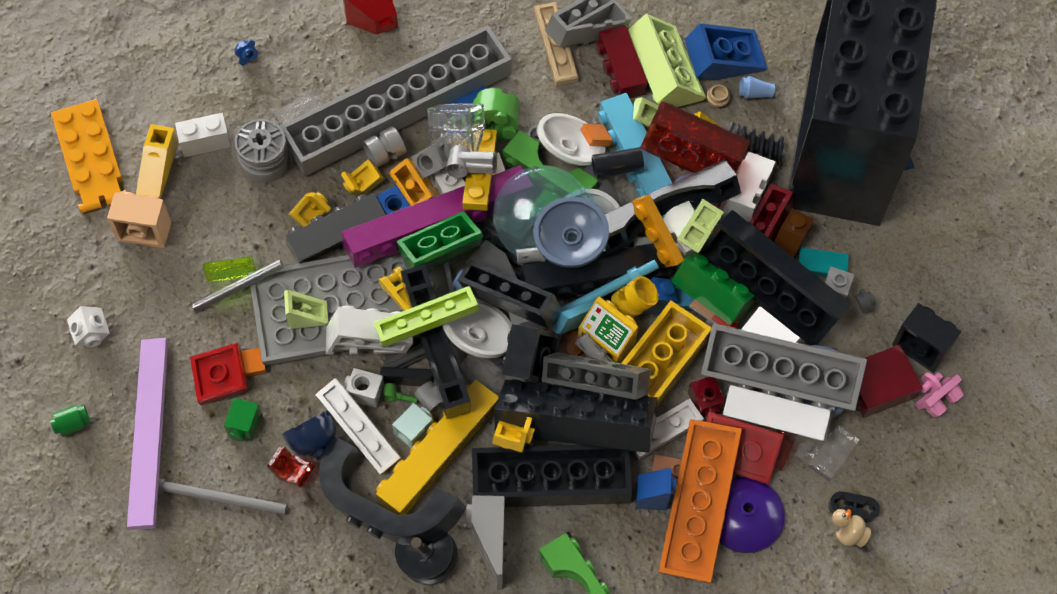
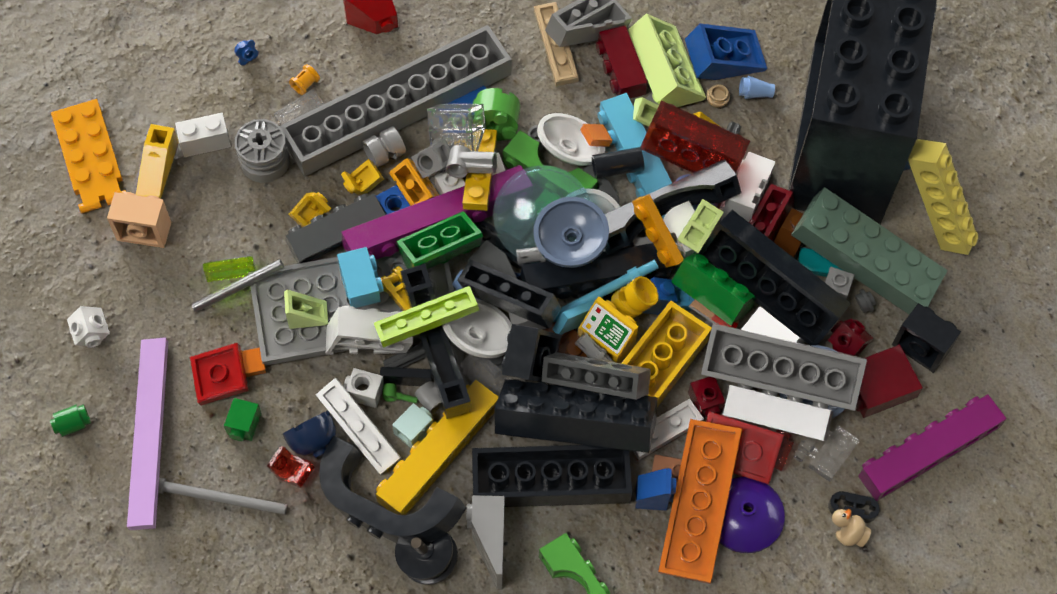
(304, 79): none -> light orange bush
(360, 277): none -> medium azure brick
(513, 436): yellow bracket -> none
(763, 146): black piece -> none
(849, 337): none -> dark red brick
(869, 252): none -> sand green brick
(931, 447): none -> magenta brick
(943, 196): none -> light yellow brick
(947, 387): bright pink hips -> none

